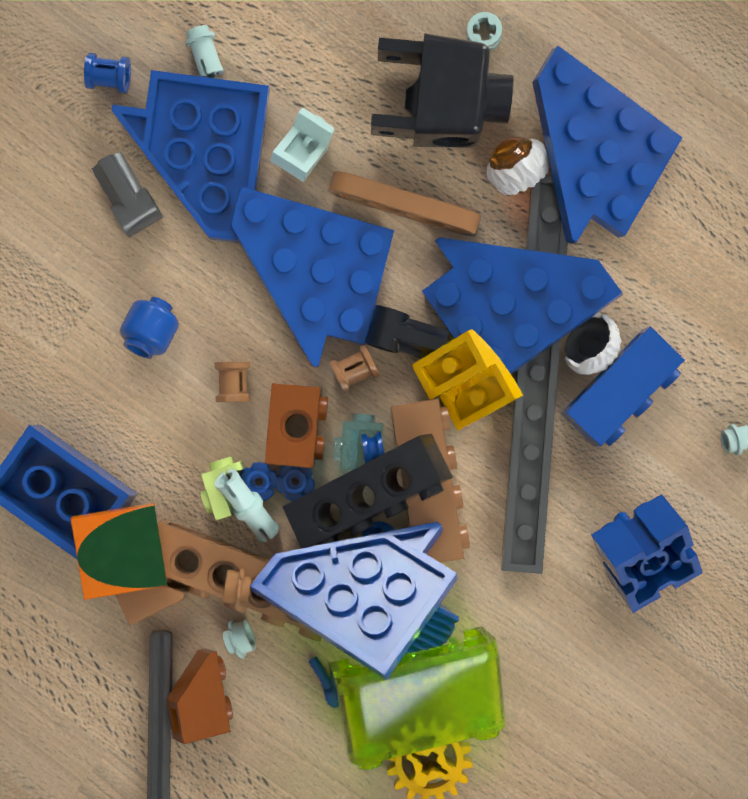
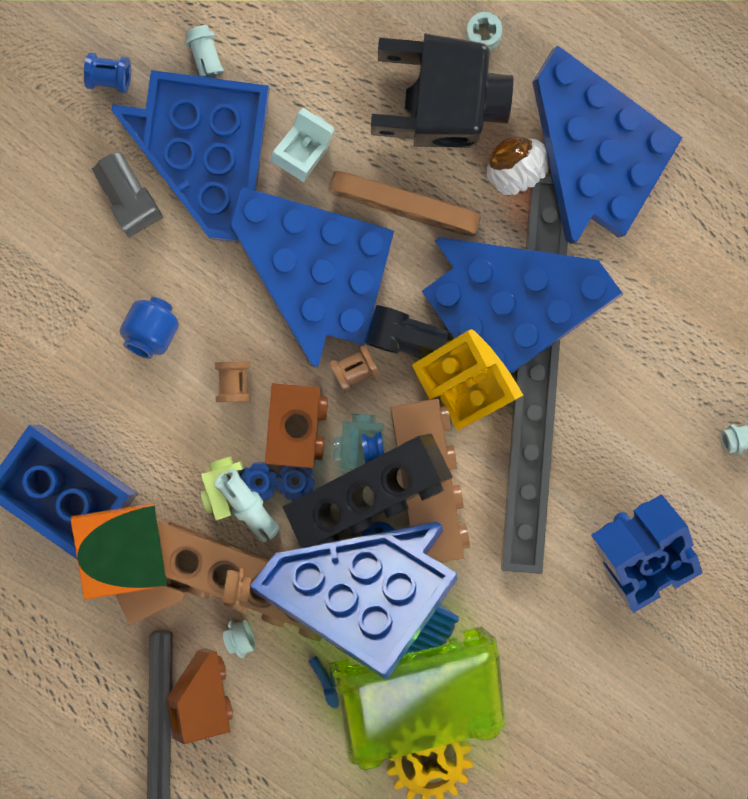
(593, 345): hair -> none
(624, 388): blue brick -> none

